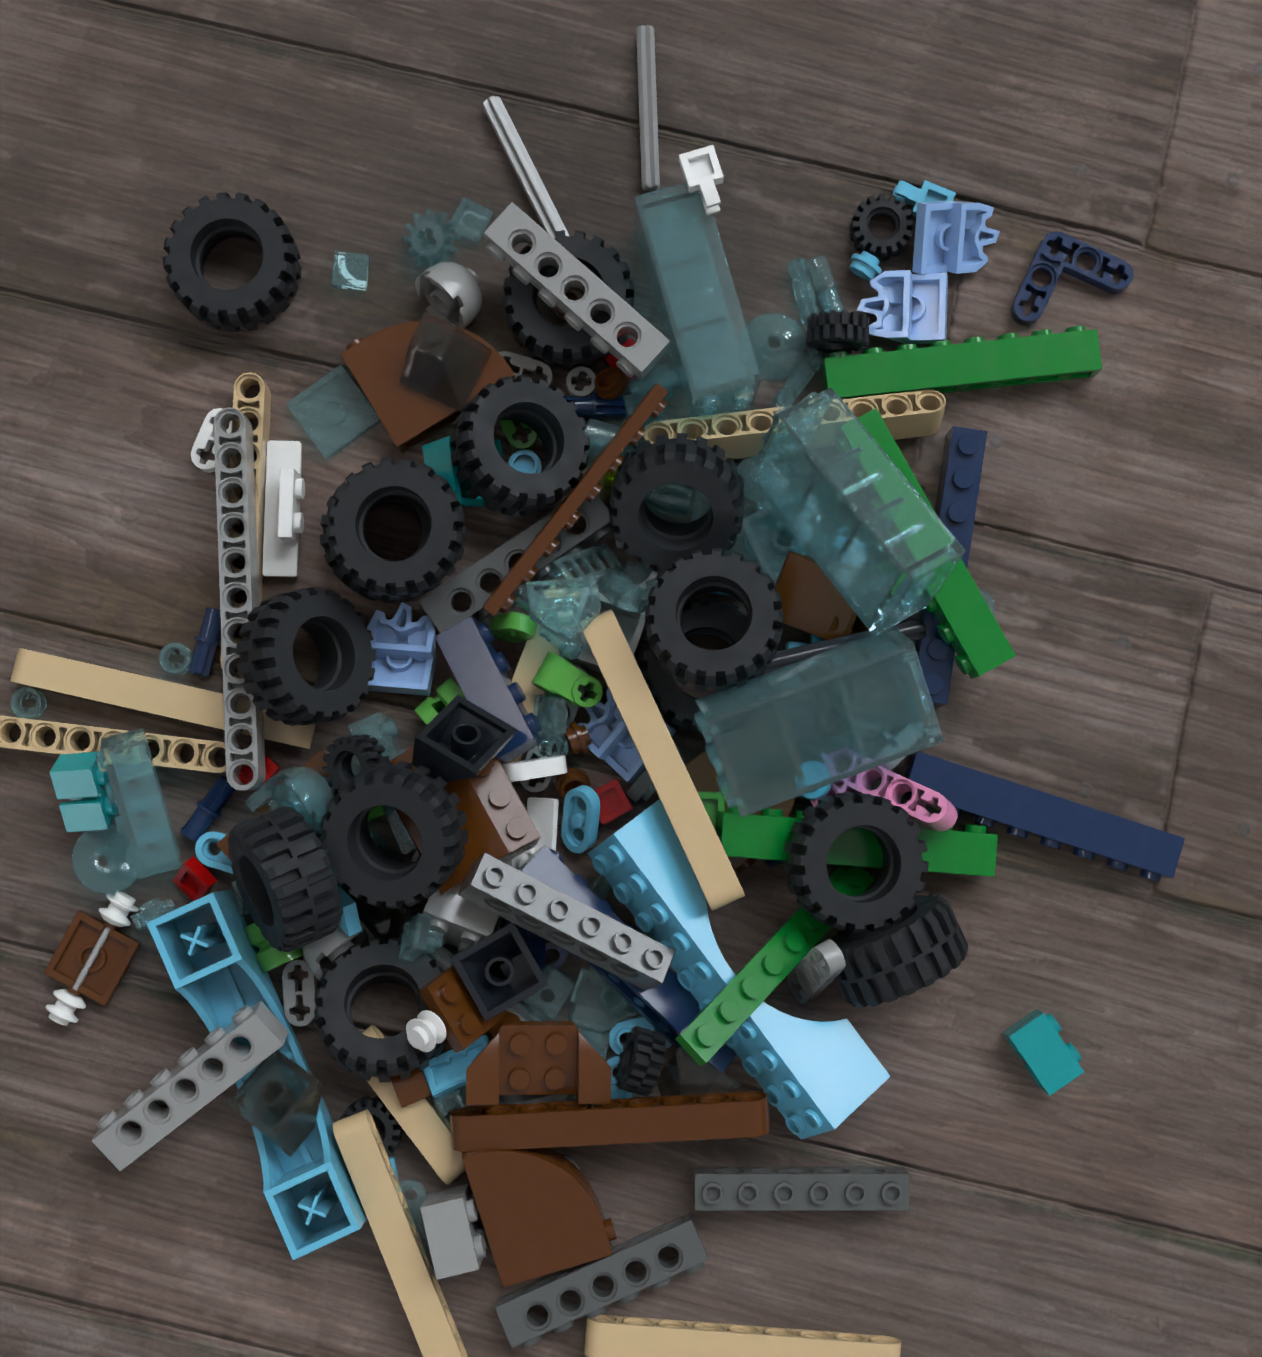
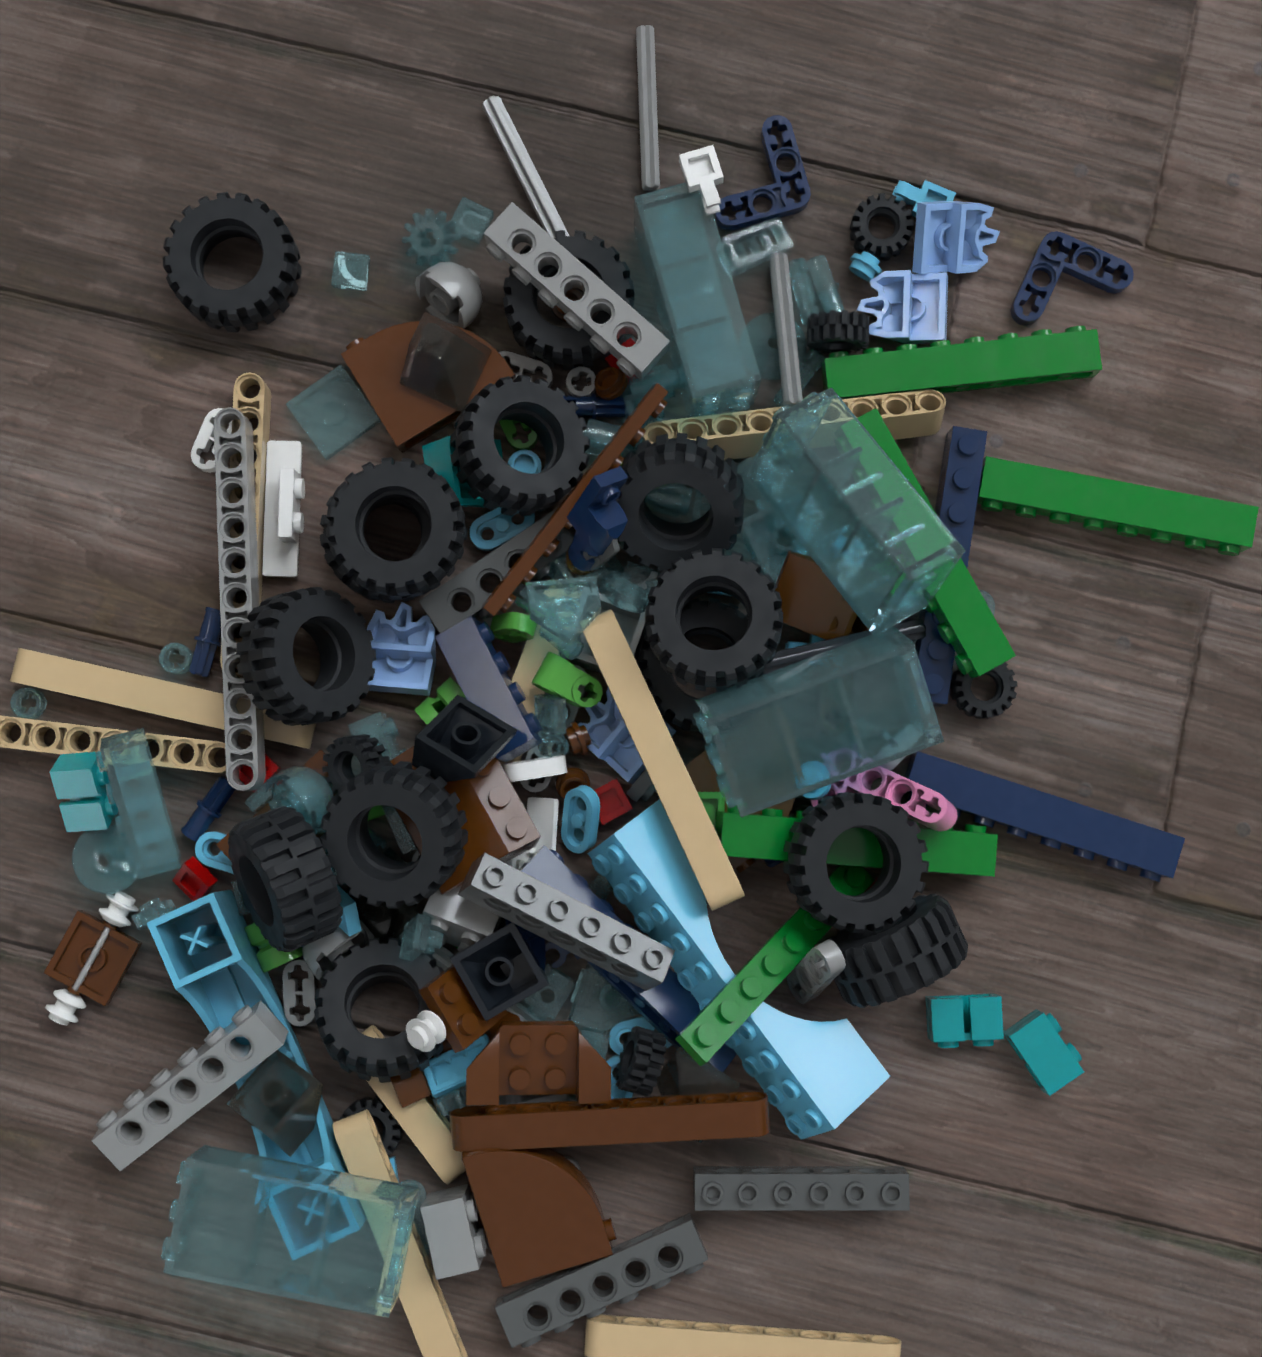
(290, 1230): none -> clear light blue container
(502, 526): none -> medium azure plate
(597, 523): none -> dark blue plate
(738, 258): none -> clear light blue slope
(776, 192): none -> dark blue beam
(785, 329): none -> light grey axle
(964, 1018): none -> teal piece
(985, 709): none -> black tyre
(1116, 505): none -> green brick

